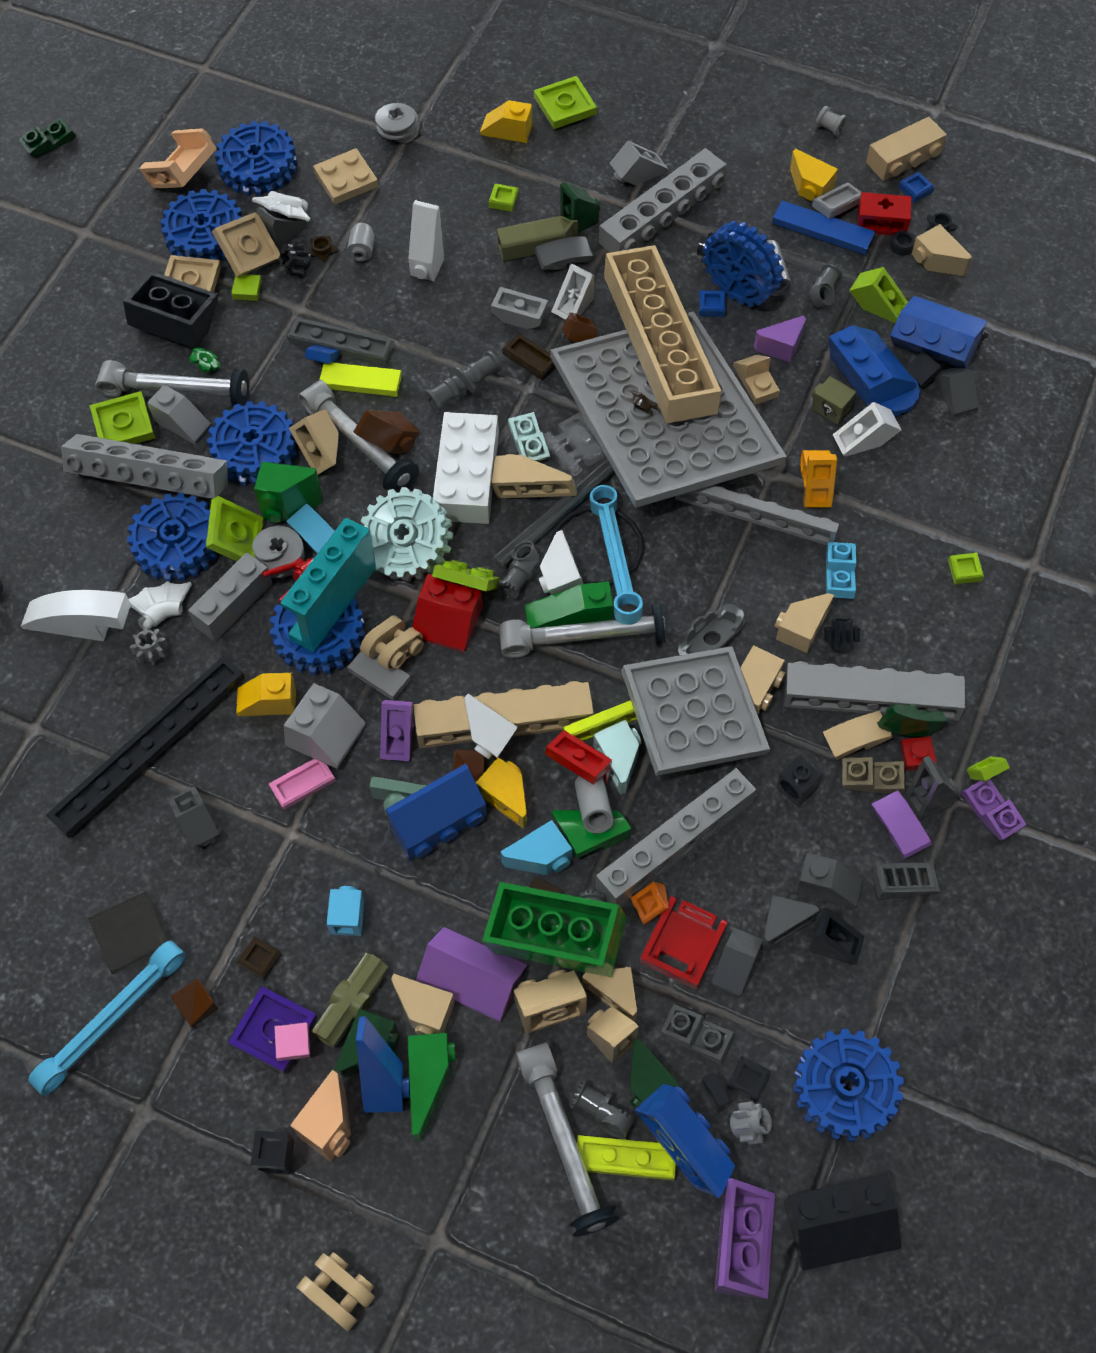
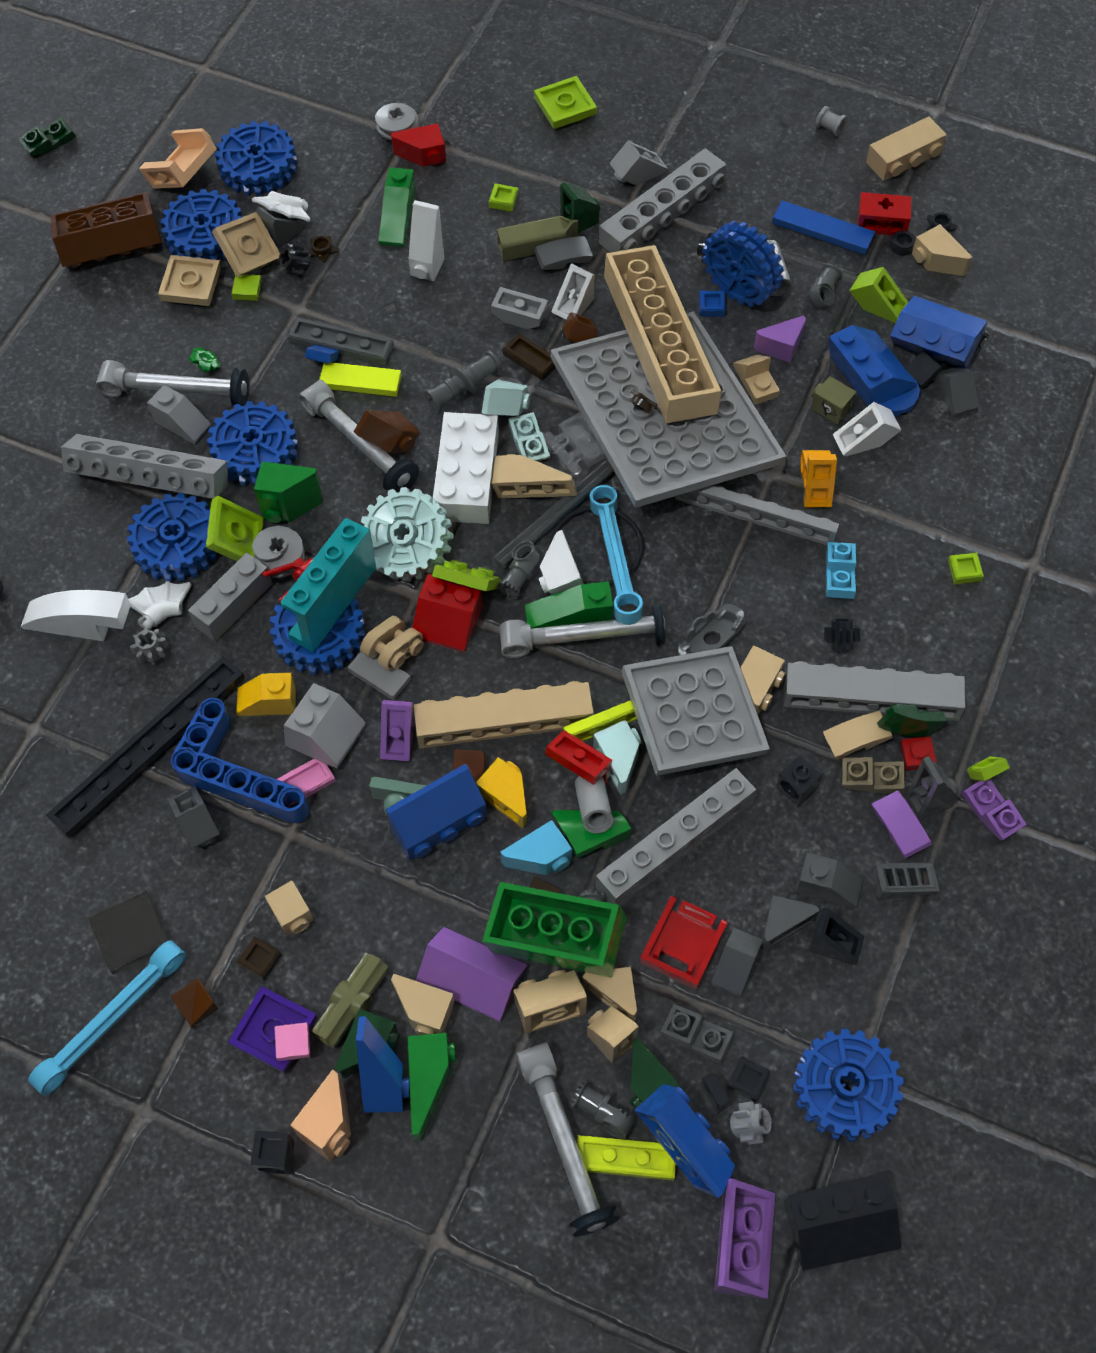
(104, 230): none -> reddish brown slope
(123, 419): lime plate -> none
(170, 309): black slope -> none
(230, 774): none -> blue beam
(289, 908): none -> tan brick
(310, 527): medium azure slope -> none
(317, 440): tan slope -> none
(345, 176): tan plate -> none
(345, 911): medium azure brick -> none
(357, 1290): tan brick -> none
(361, 242): light grey brick -> none
(397, 206): none -> green slope
(420, 145): none -> red slope
(487, 728): white slope -> none
(505, 398): none -> light aqua slope
(509, 122): yellow slope -> none
(650, 901): orange slope -> none
(803, 621): tan slope -> none
(811, 175): yellow slope -> none
(837, 200): light grey tile -> none
(916, 186): blue tile -> none

